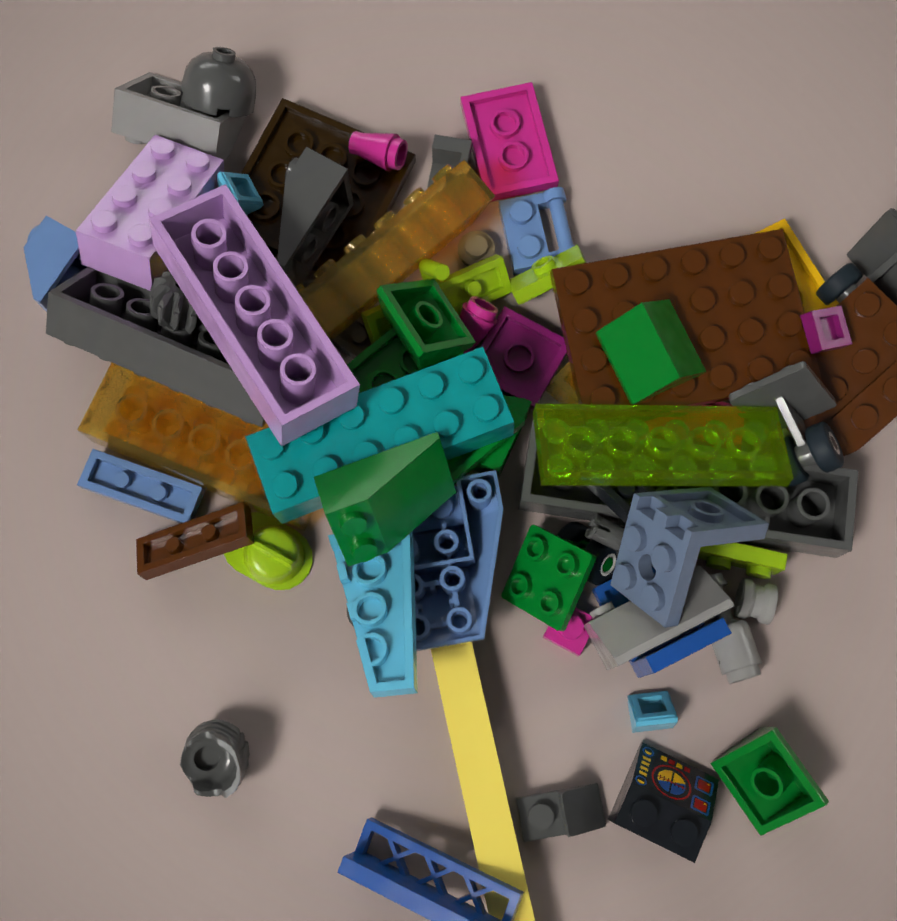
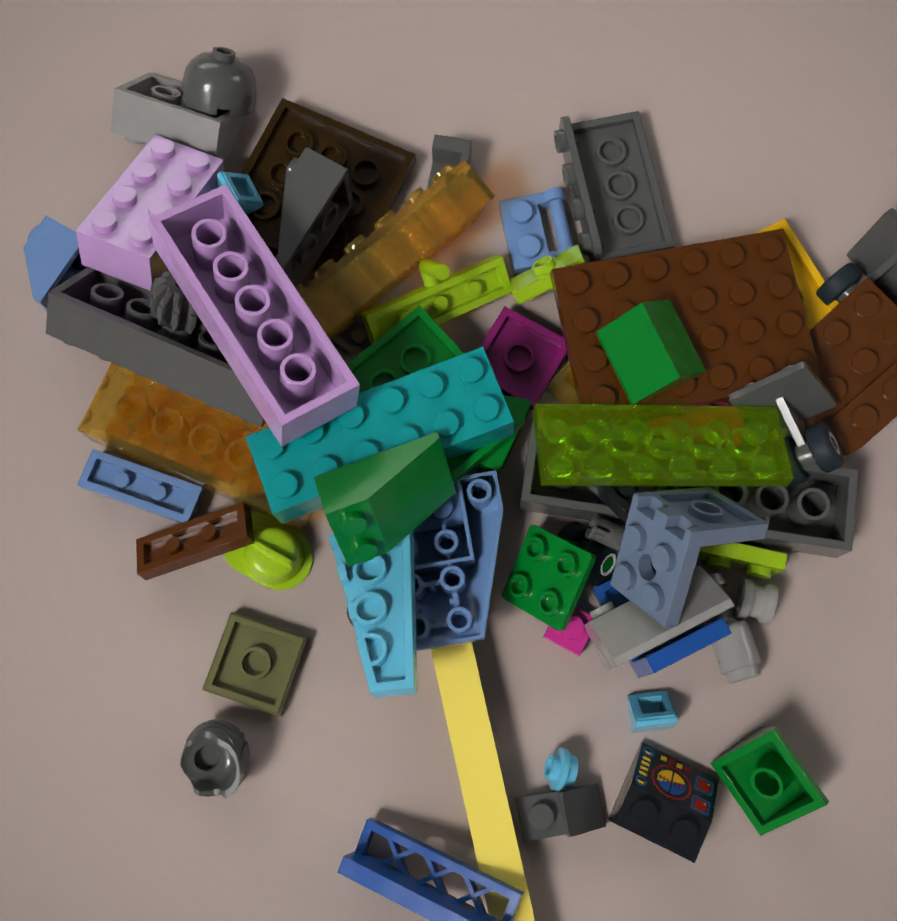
(255, 664): none -> olive tile
(381, 149): dark pink cone -> none
(424, 321): green slope -> none
(475, 247): dark tan plate -> none
(479, 318): dark pink cone -> none
(509, 141): dark pink plate -> none
(561, 769): none -> medium azure plate
(613, 186): none -> dark grey bracket
(826, 329): magenta plate -> none

